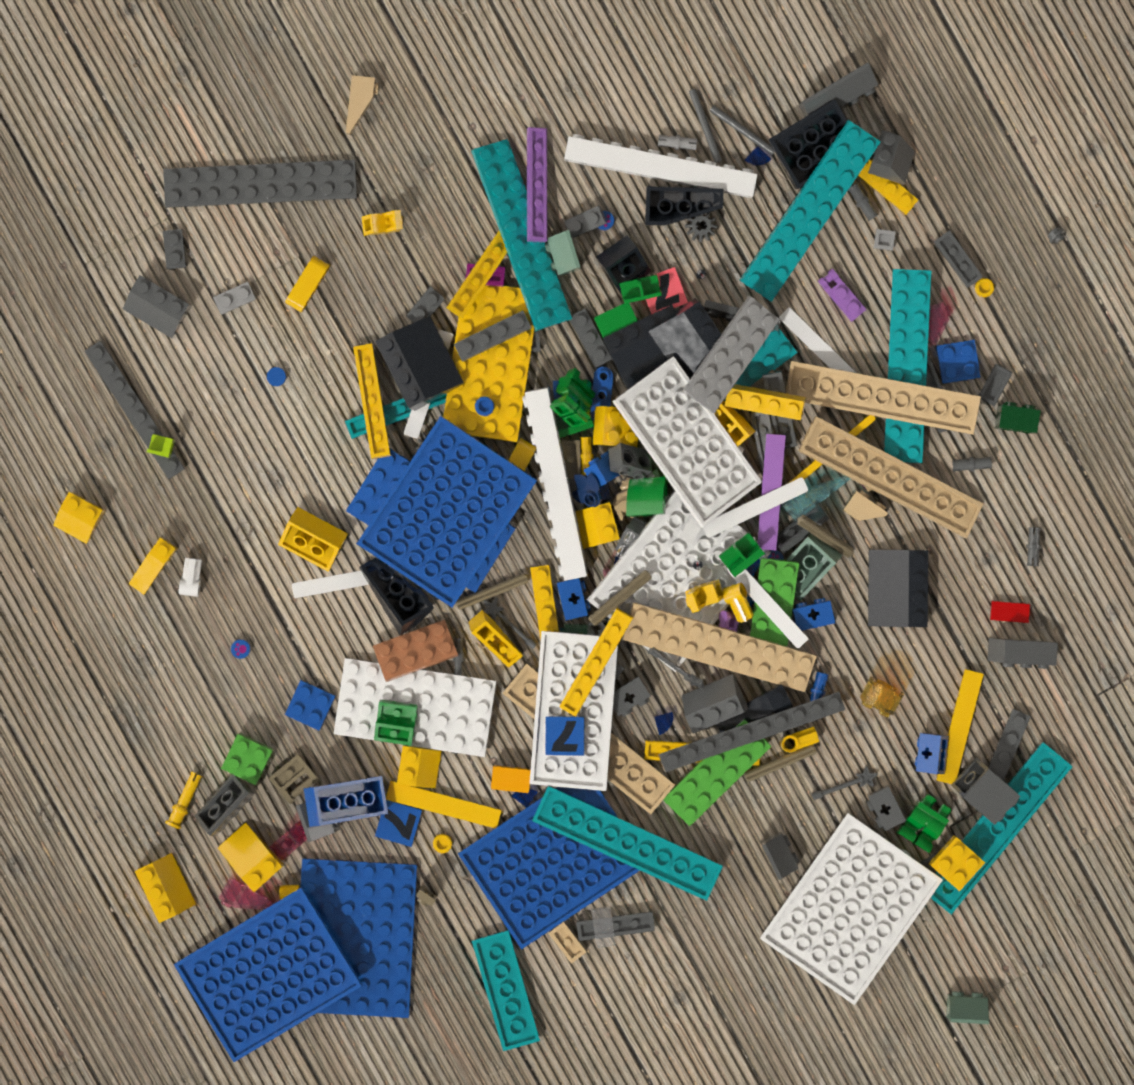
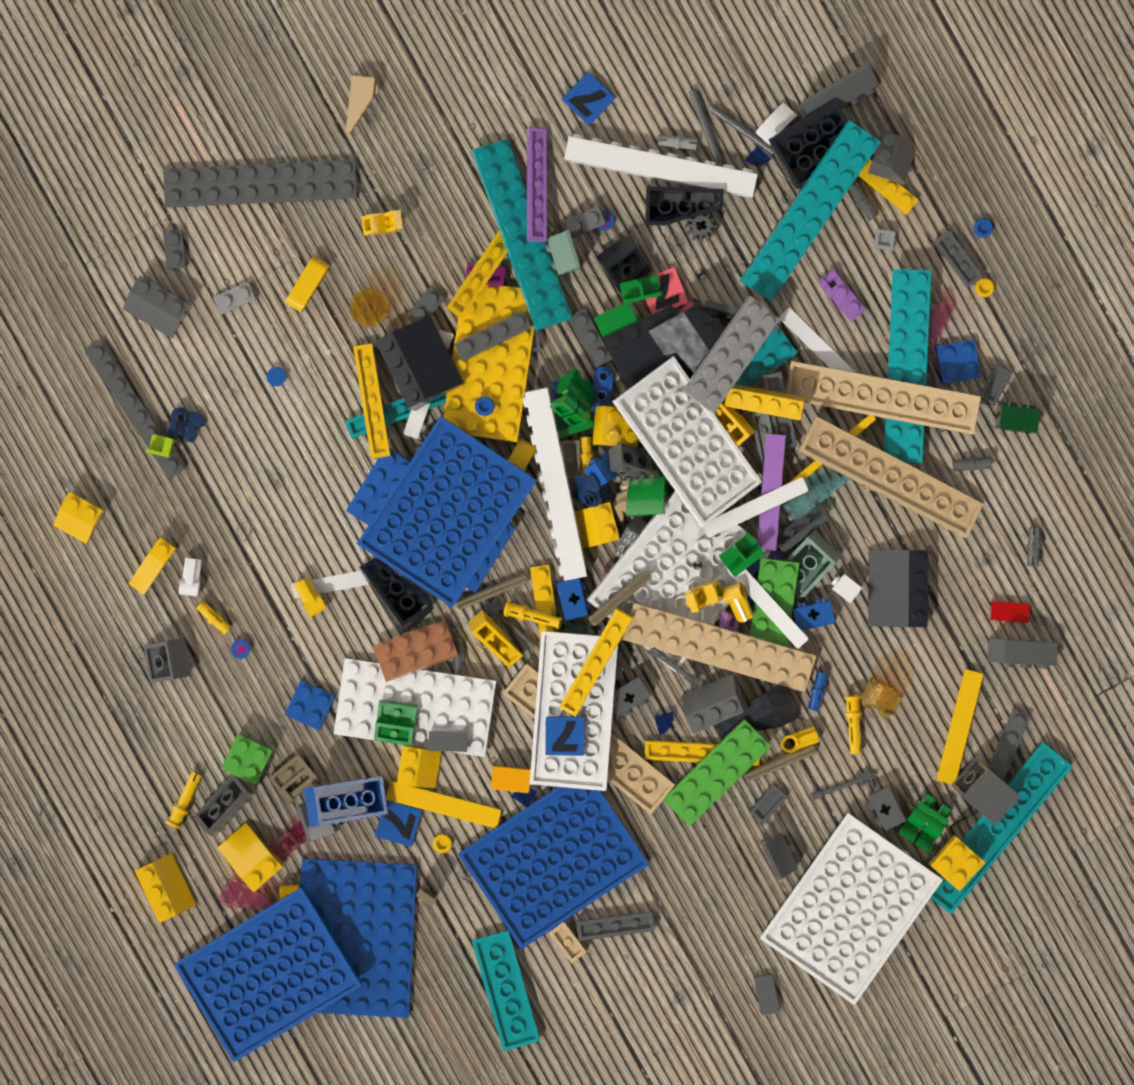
(167, 660): none -> dark grey slope
(187, 426): none -> dark blue plate
(213, 617): none -> yellow pin
(311, 599): none -> yellow piece
(312, 539): yellow slope -> none
(369, 297): none -> clear yellow brick
(448, 741): none -> dark grey tile
(524, 613): none -> yellow pin
(588, 99): none -> blue tile
(603, 927): clear plate -> none
(627, 843): teal plate -> none
(751, 732): dark grey plate -> none
(766, 994): none -> dark grey tile
(768, 804): none -> dark grey tile
(776, 122): none -> white slope
(825, 536): dark tan axle -> none
(845, 587): none -> white brick
(853, 714): none -> yellow pin
(862, 508): tan slope -> none
(937, 761): brick -> none
(967, 1008): sand green slope -> none
(983, 228): none -> blue tile
(1056, 235): dark grey plate -> none

